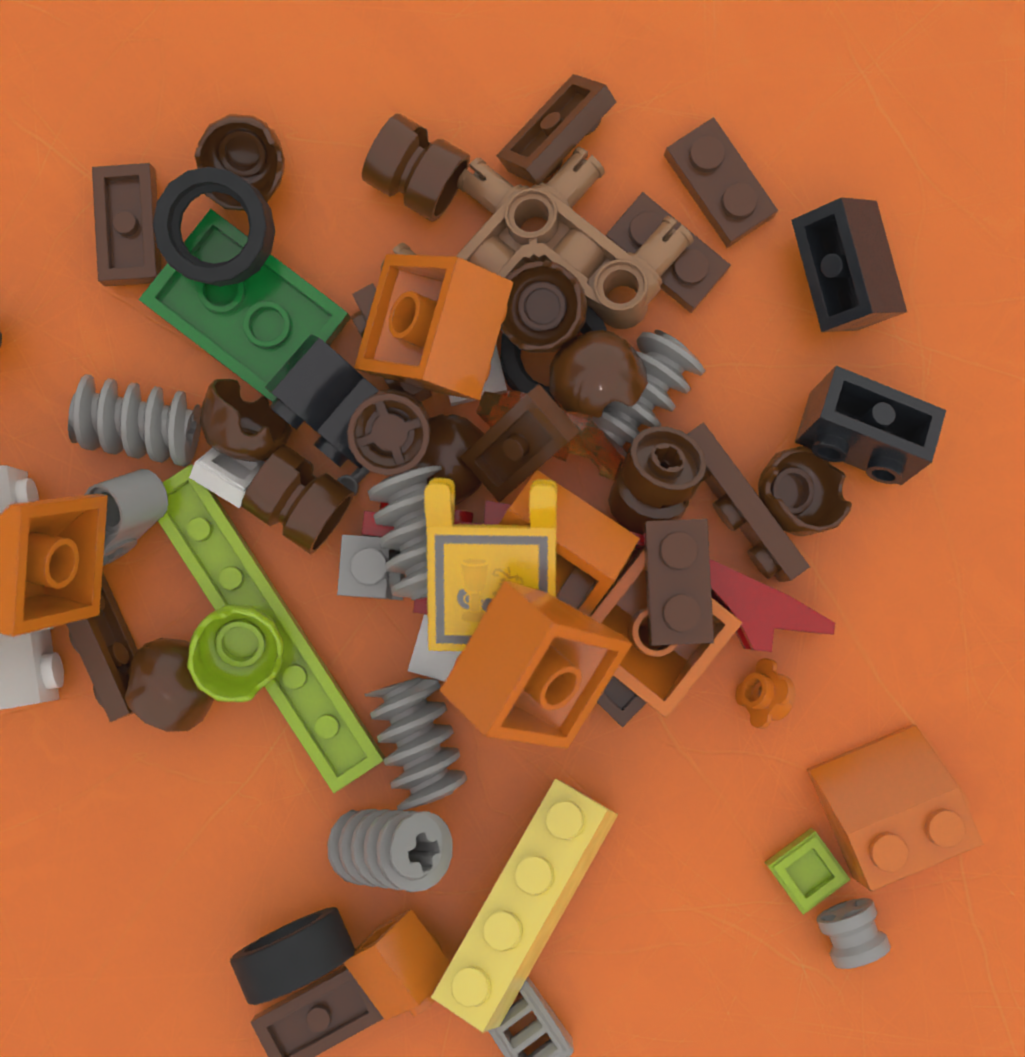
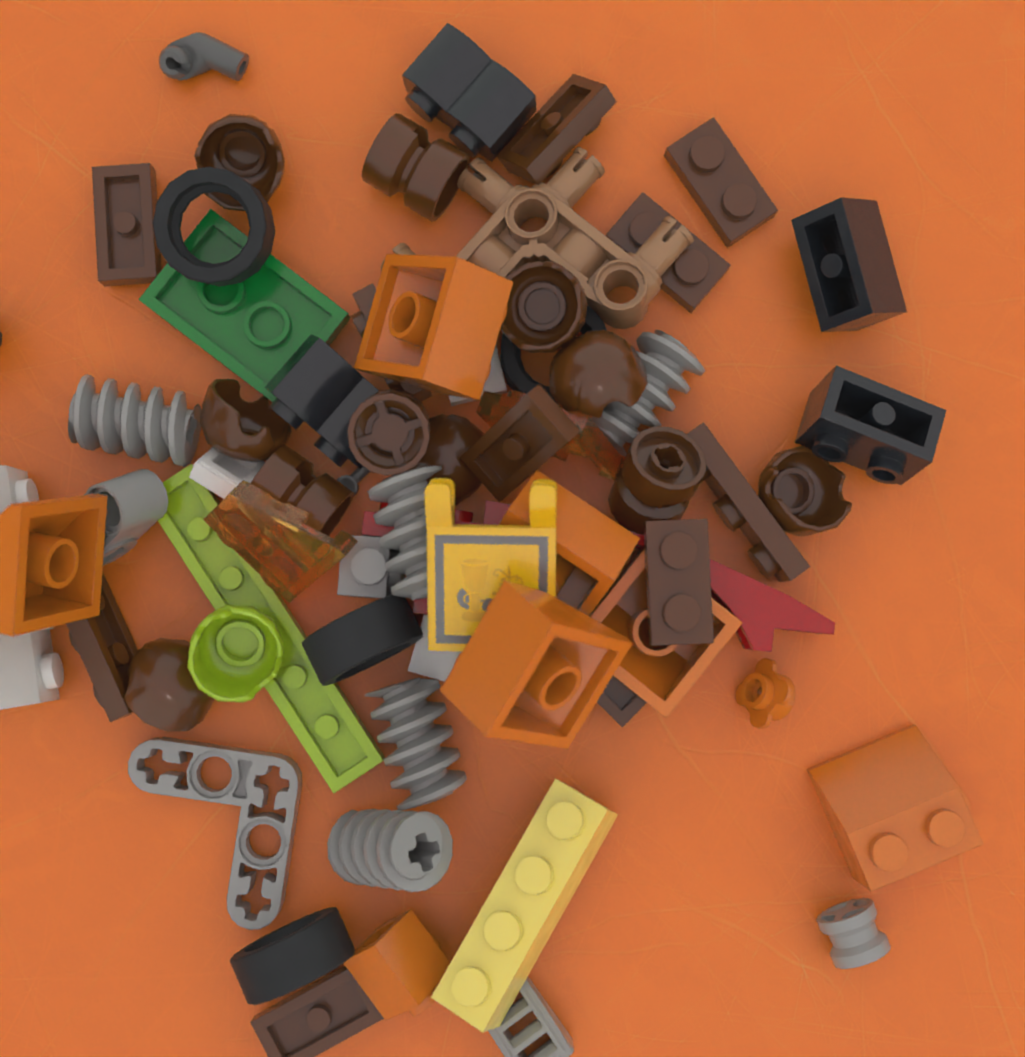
(200, 54): none -> dark grey arm
(242, 791): none -> light grey beam
(276, 539): none -> clear orange wing
(362, 639): none -> black tyre
(468, 93): none -> black brick
(807, 871): lime tile -> none

